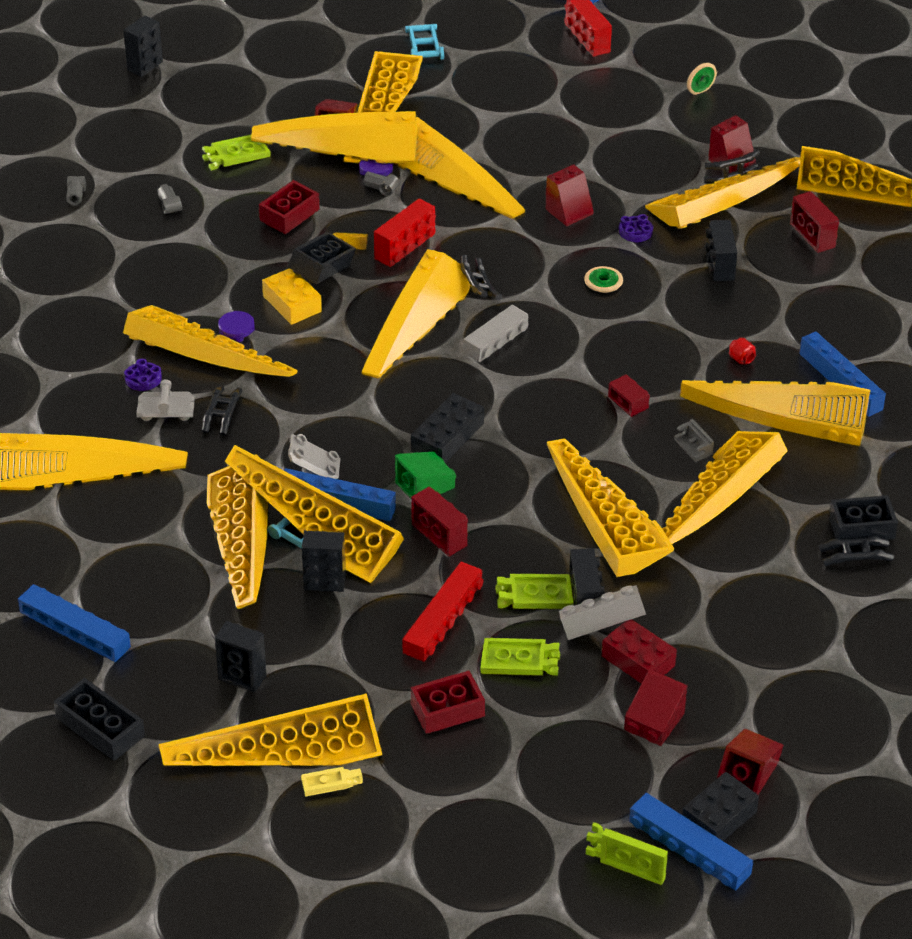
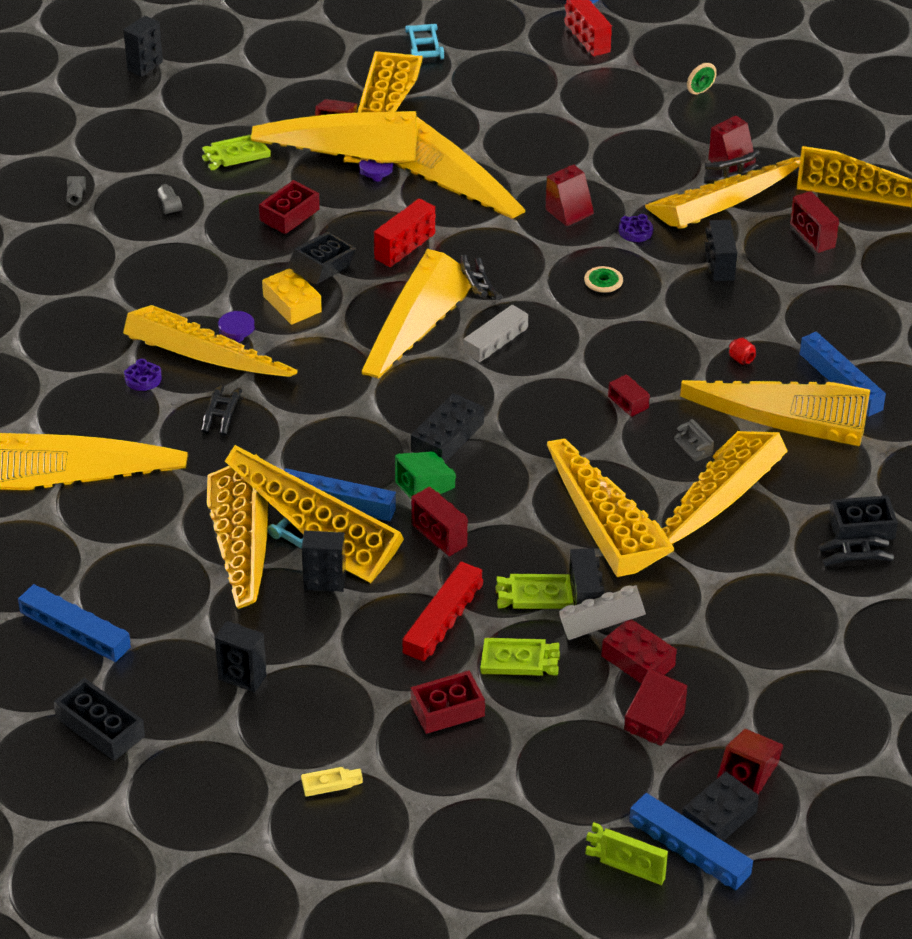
(165, 403): light grey shield -> none
(311, 736): yellow wedge -> none
(312, 458): light grey shield -> none
(357, 240): yellow slope -> none
(384, 184): dark grey piece -> none

